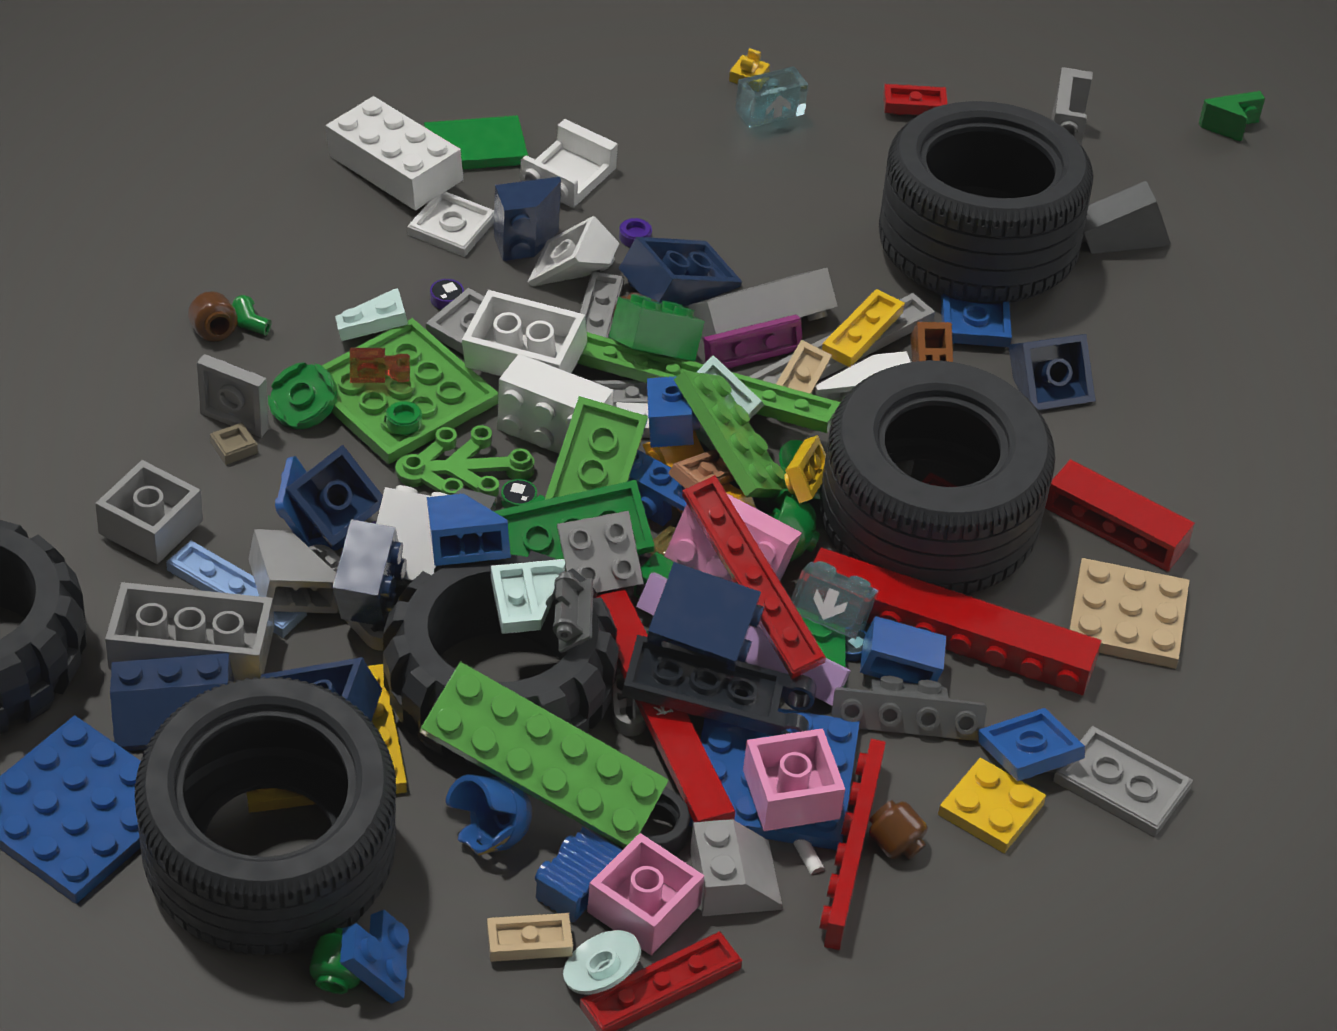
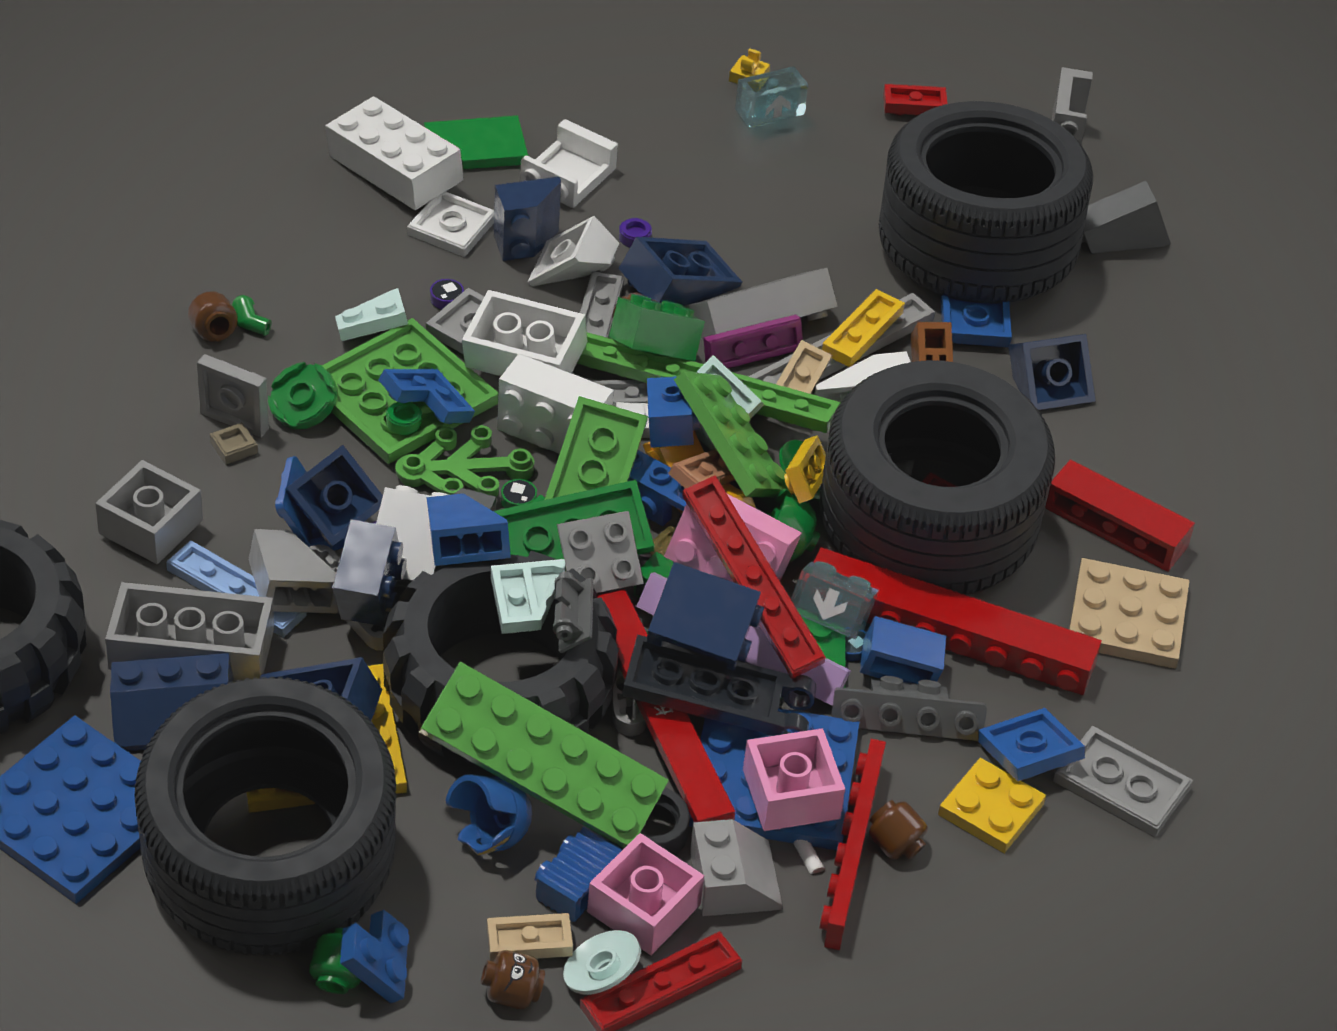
(372, 365): clear red plate -> none
(427, 387): none -> blue plate
(513, 979): none -> reddish brown head
(1231, 113): green slope -> none

